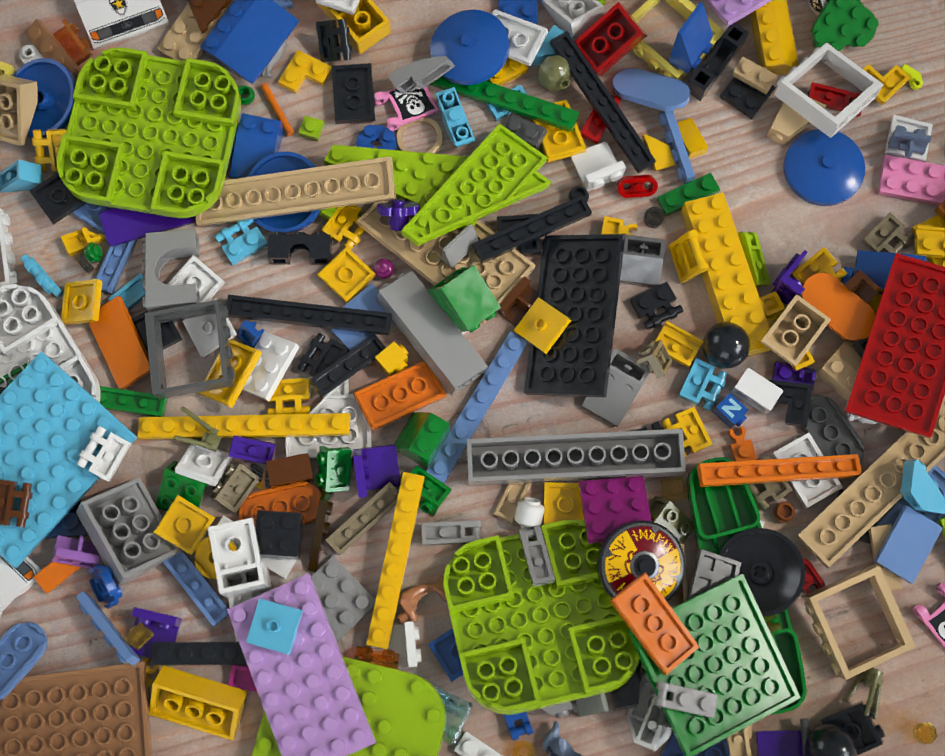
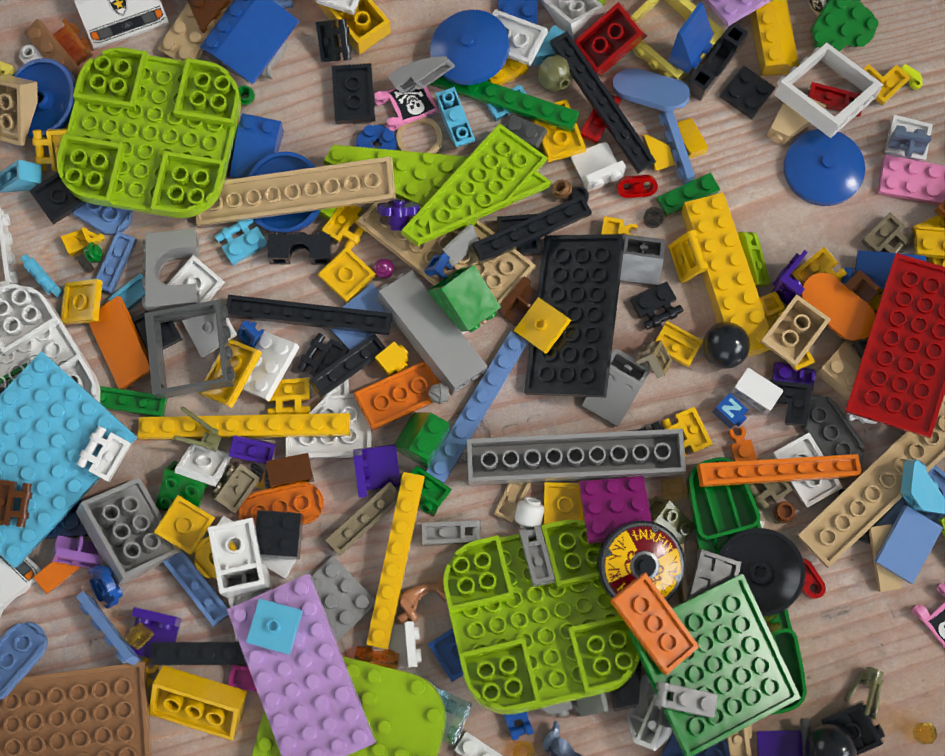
(128, 225): dark purple piece -> none
(277, 109): orange bar -> none
(303, 67): yellow plate -> none
(311, 128): lime plate -> none
(321, 529): dark brown wing -> none
(334, 469): green bracket -> none
(437, 264): none -> blue tile
(439, 393): none -> light grey plate
(561, 189): none -> medium nougat plate
(697, 381): medium azure plate -> none
(754, 75): tan plate -> none
(890, 611): tan window -> none

